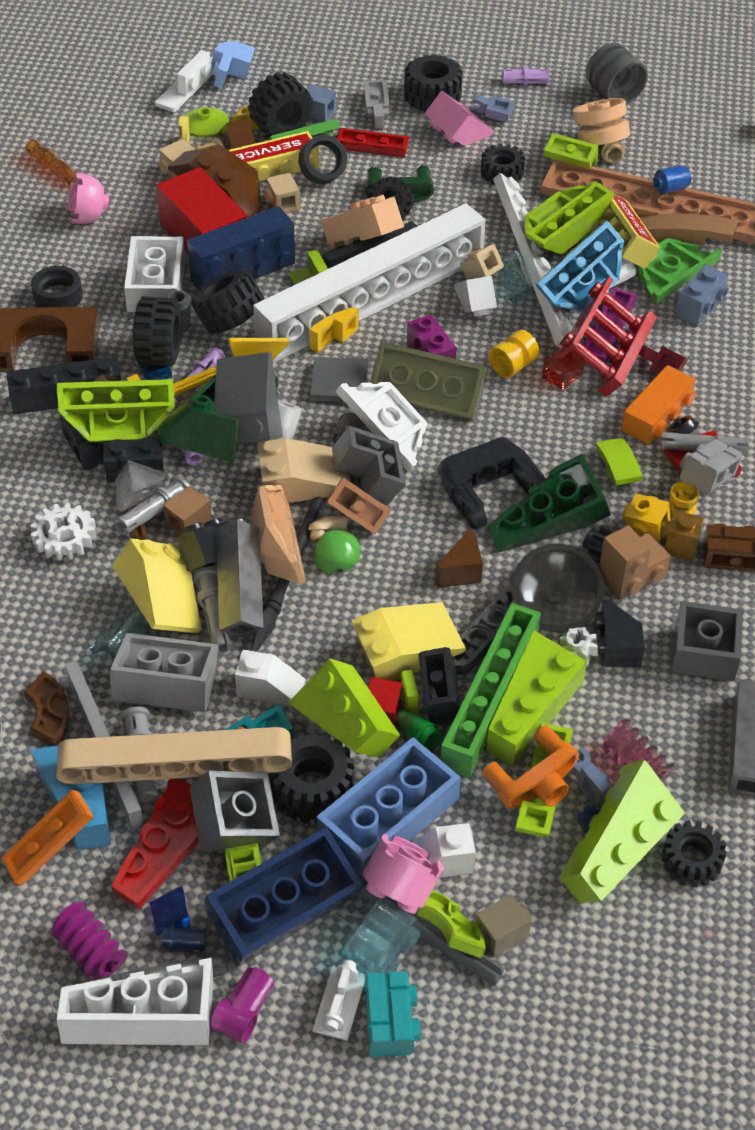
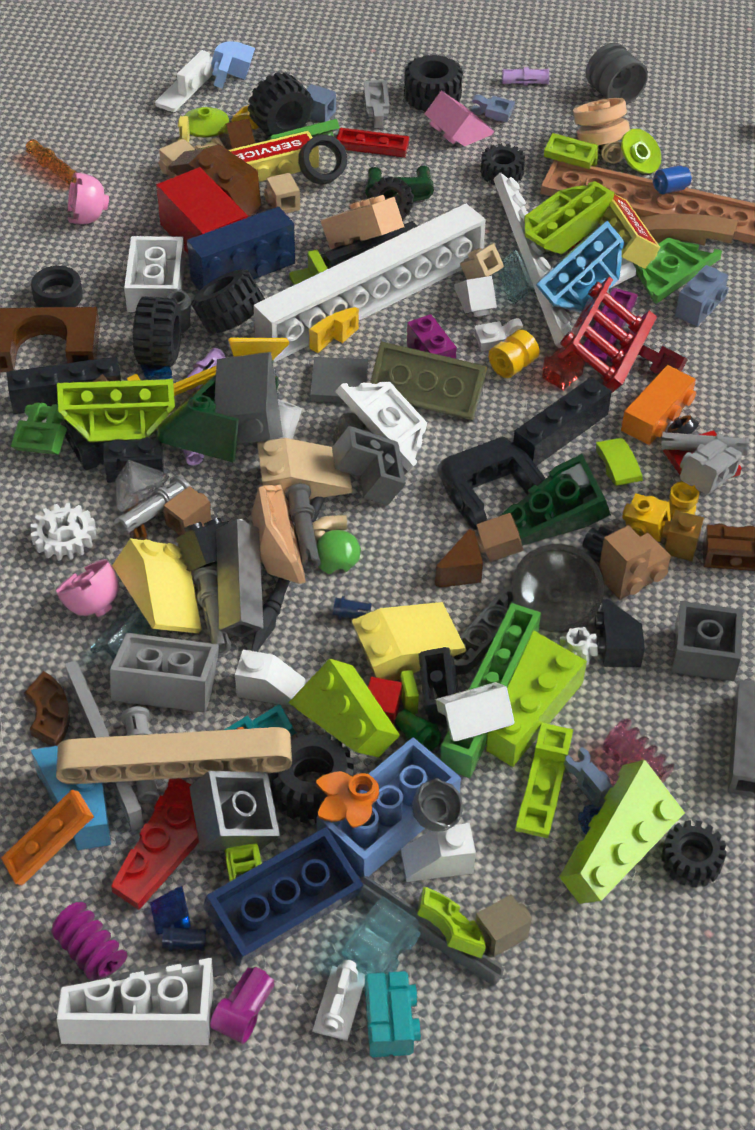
(38, 435): none -> bright green plate
(91, 590): none -> bright pink cylinder
(302, 514): none -> dark grey pin
(343, 797): none -> orange plate
(349, 608): none -> dark blue pin
(358, 505): nougat slope -> none
(402, 873): bright pink brick -> none
(437, 805): none -> dark grey hair
(476, 711): none -> white panel
(493, 333): none -> white plate
(499, 537): none -> medium nougat brick
(542, 780): orange connector -> none
(563, 420): none -> black brick
(641, 151): none -> lime dish

